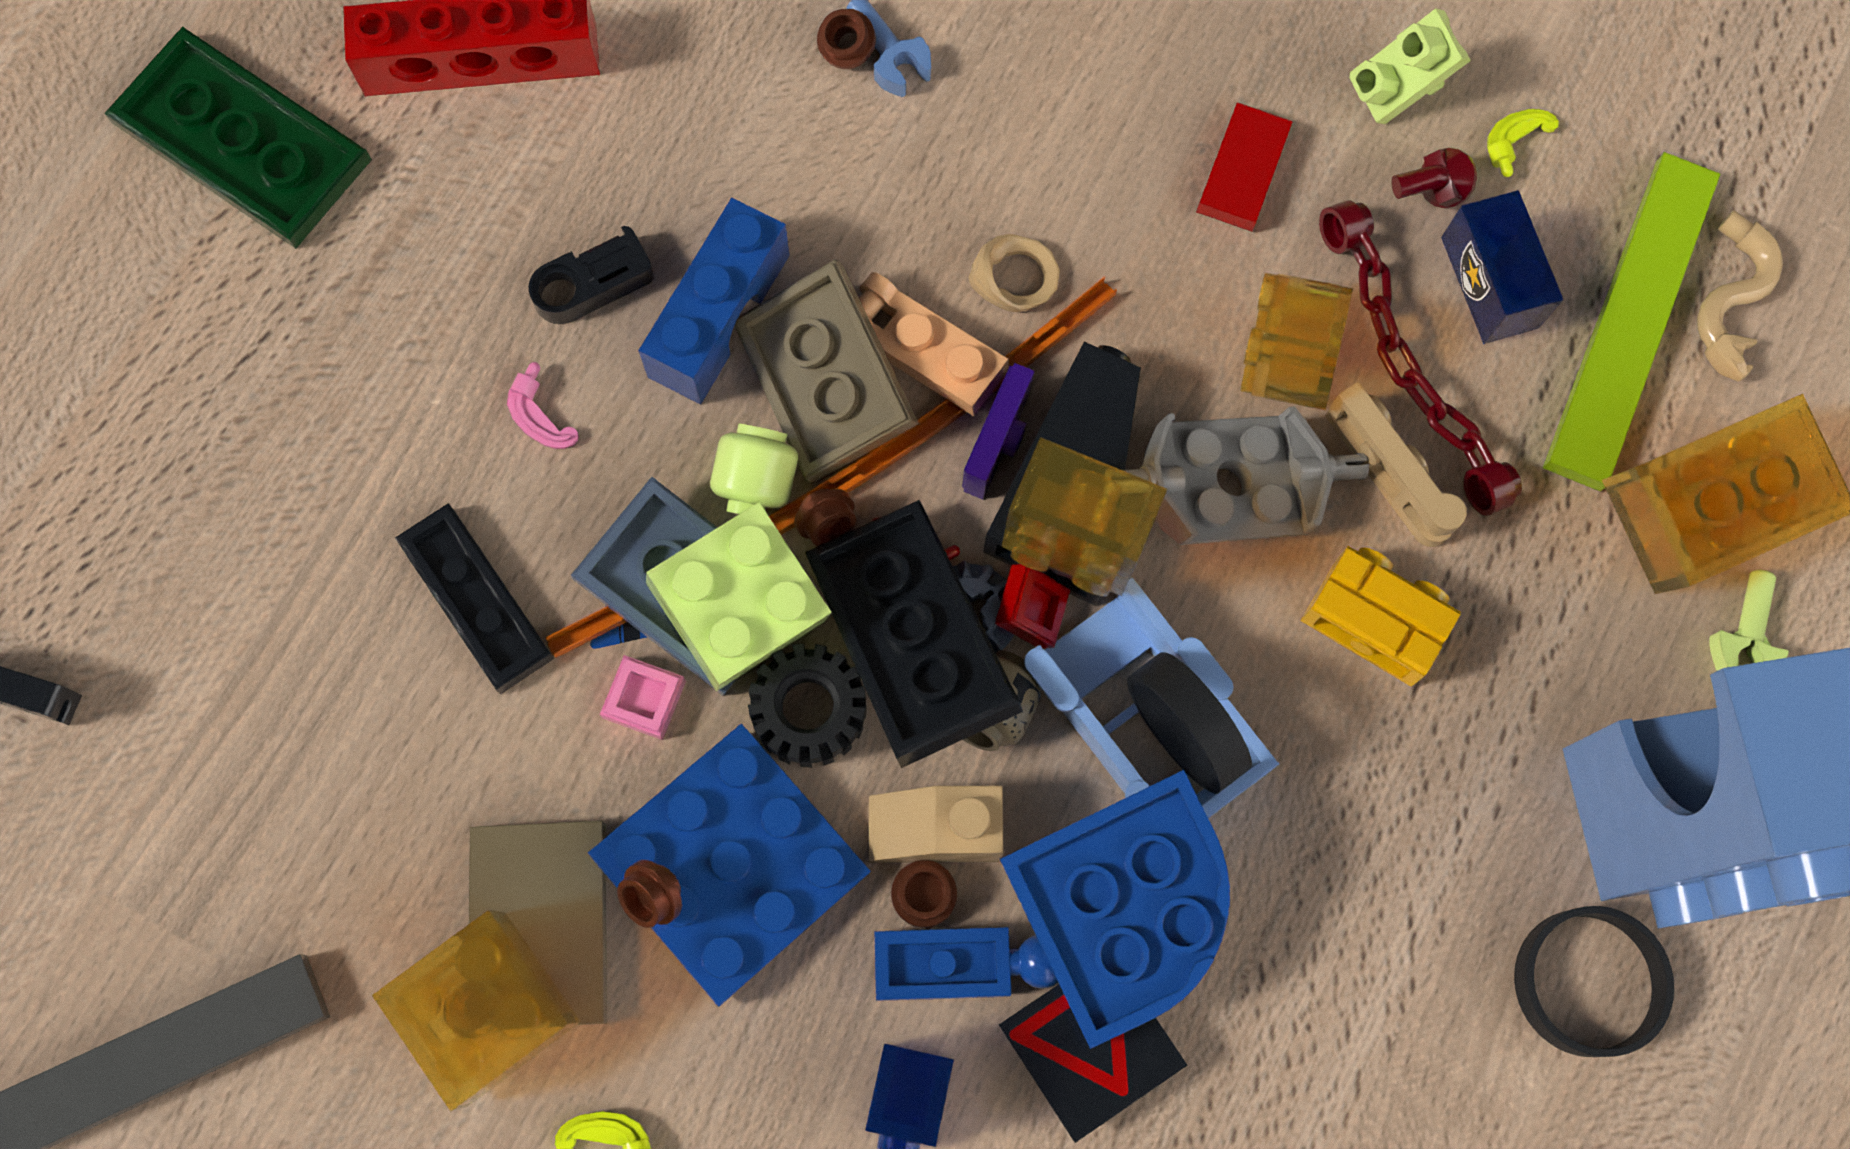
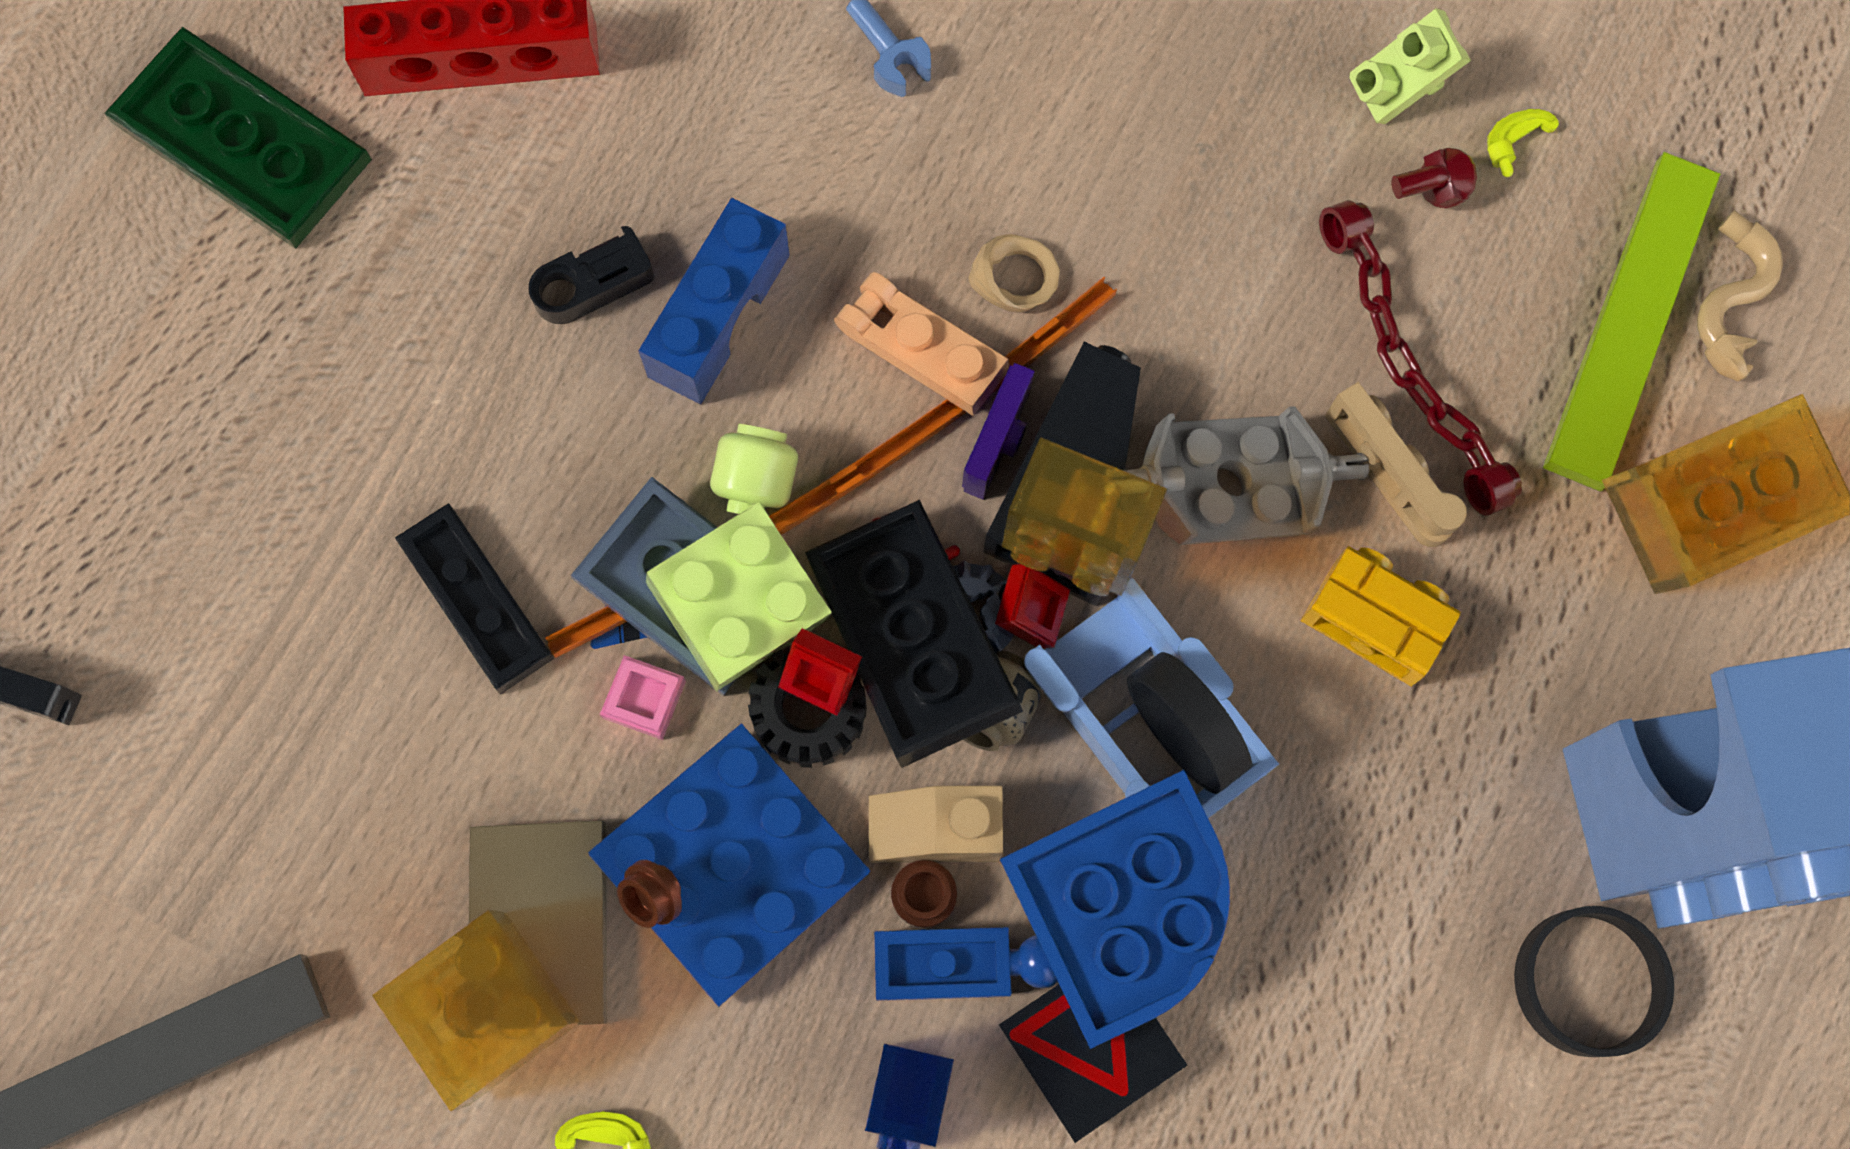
(530, 416): bright pink piece -> none
(819, 671): none -> red tile
(824, 372): dark tan tile -> none
(825, 515): copper plate -> none
(835, 27): copper plate -> none
(1244, 167): red tile -> none
(1296, 340): clear yellow brick -> none
(1501, 267): clear blue brick -> none
(1752, 626): yellowish green bar -> none

